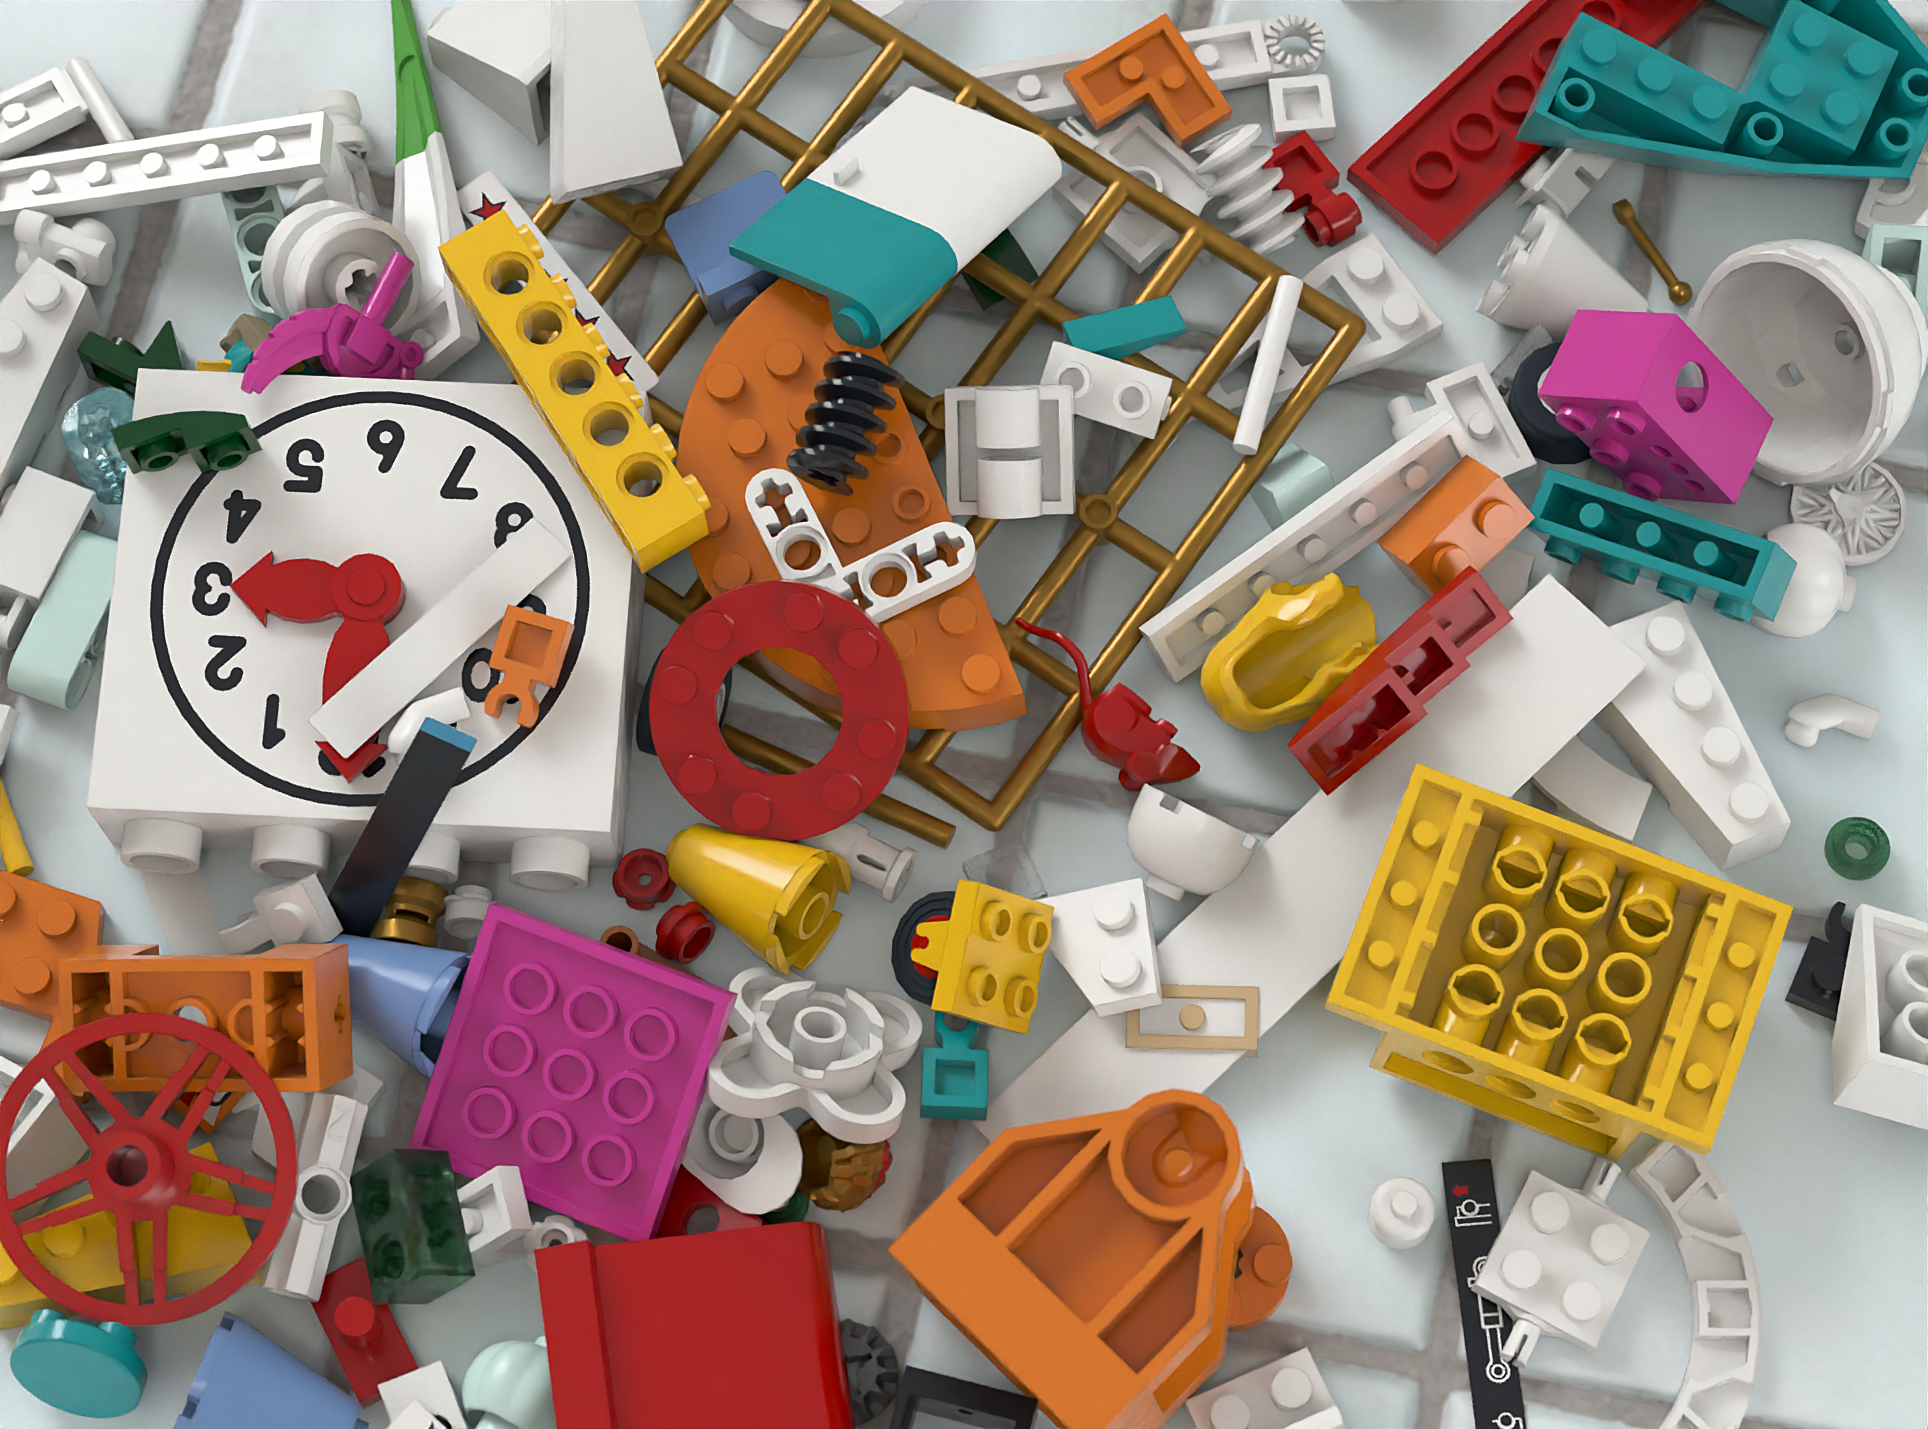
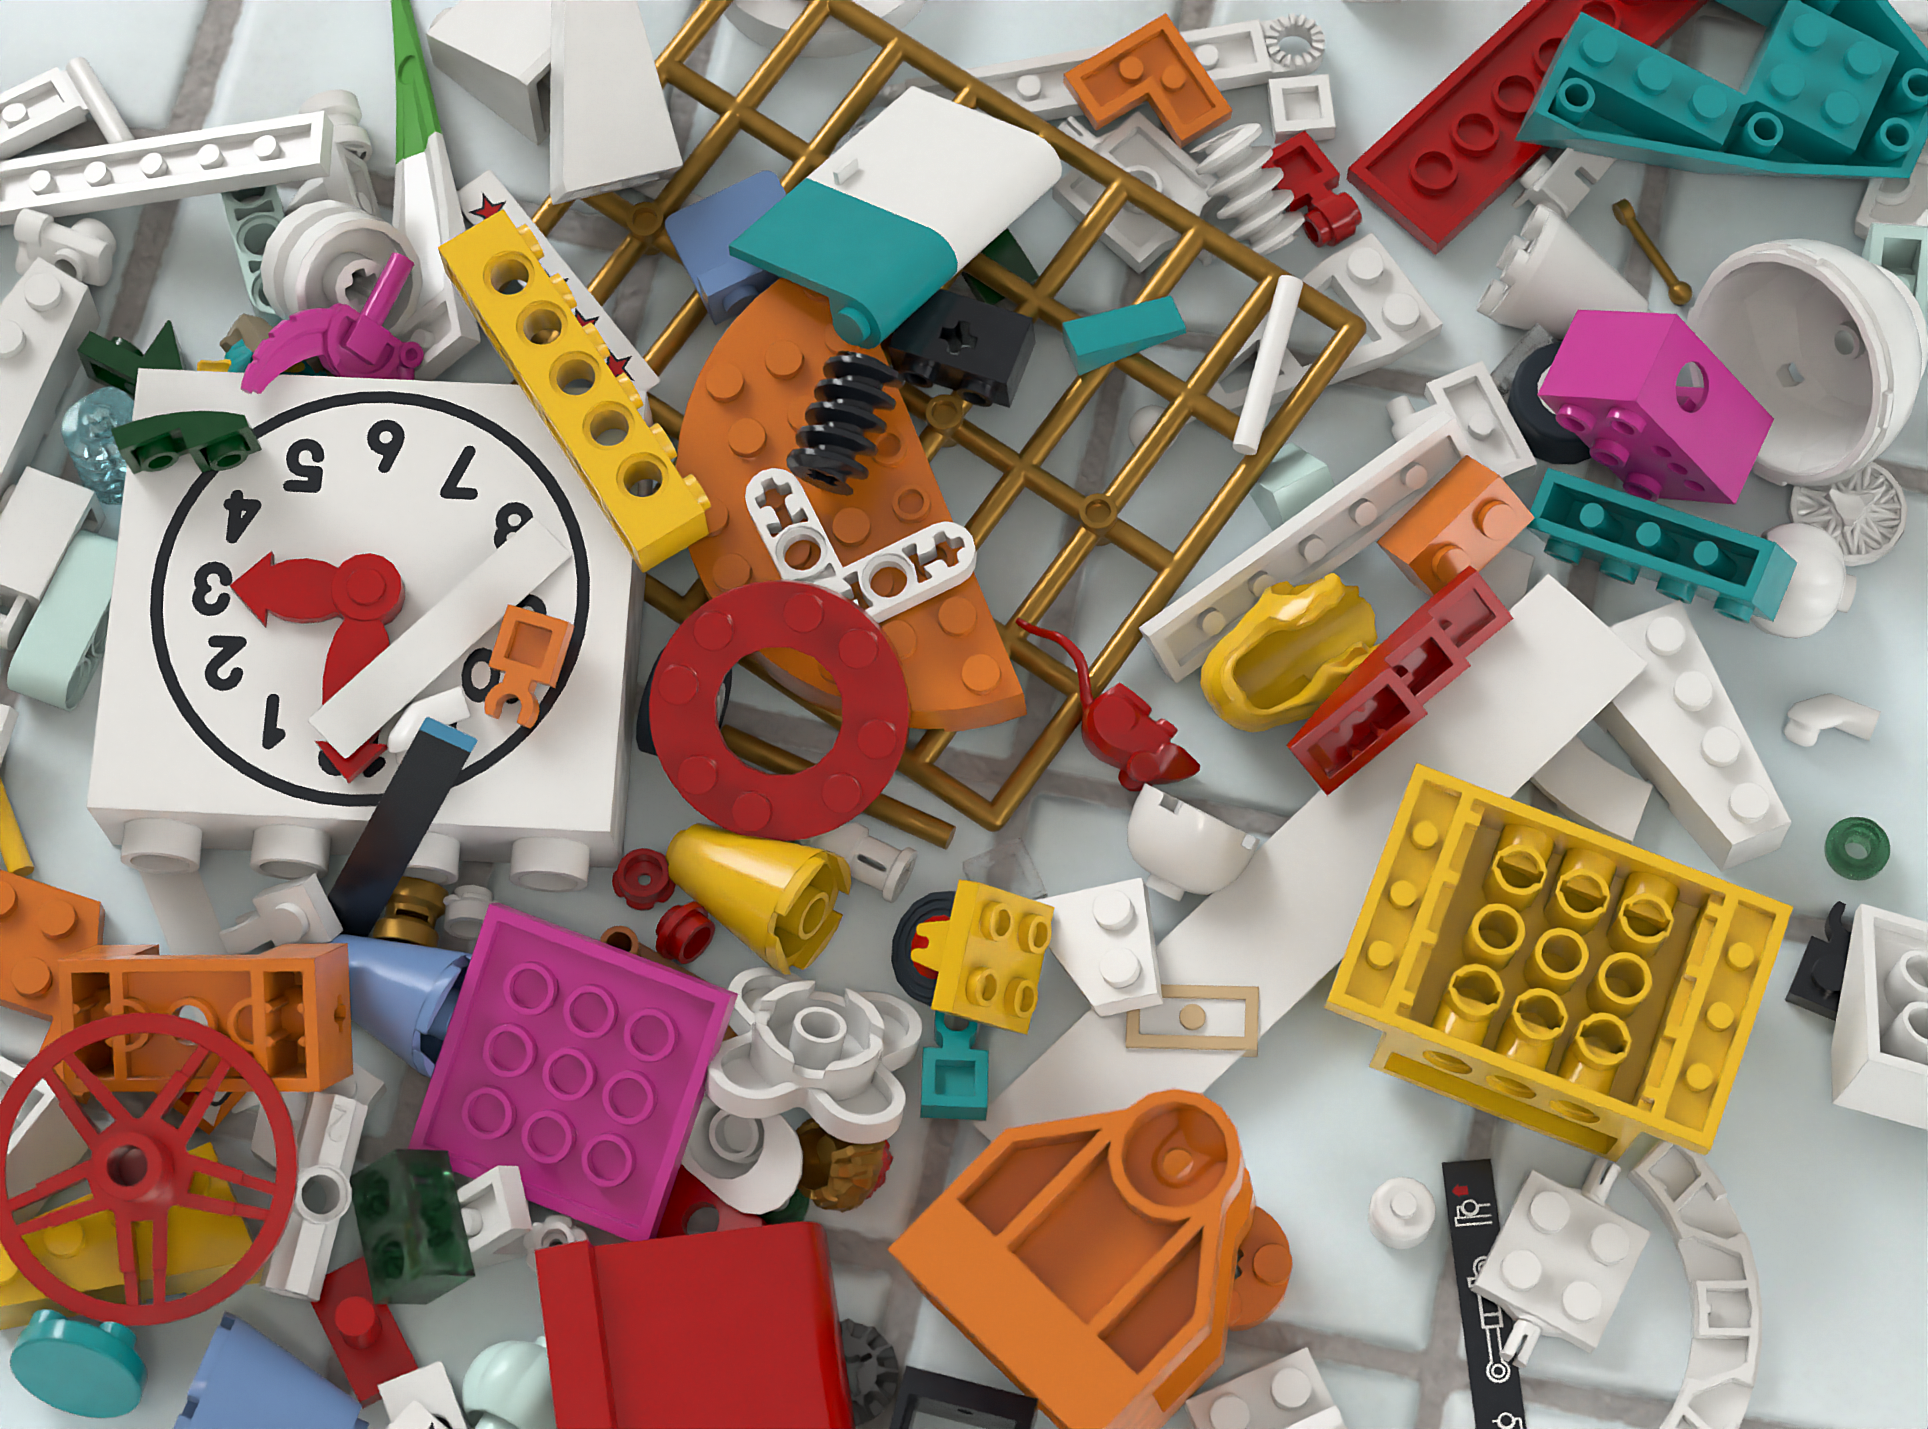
(980, 374): none -> black brick
(1010, 450): white plate -> none
(1110, 389): white hinge -> none

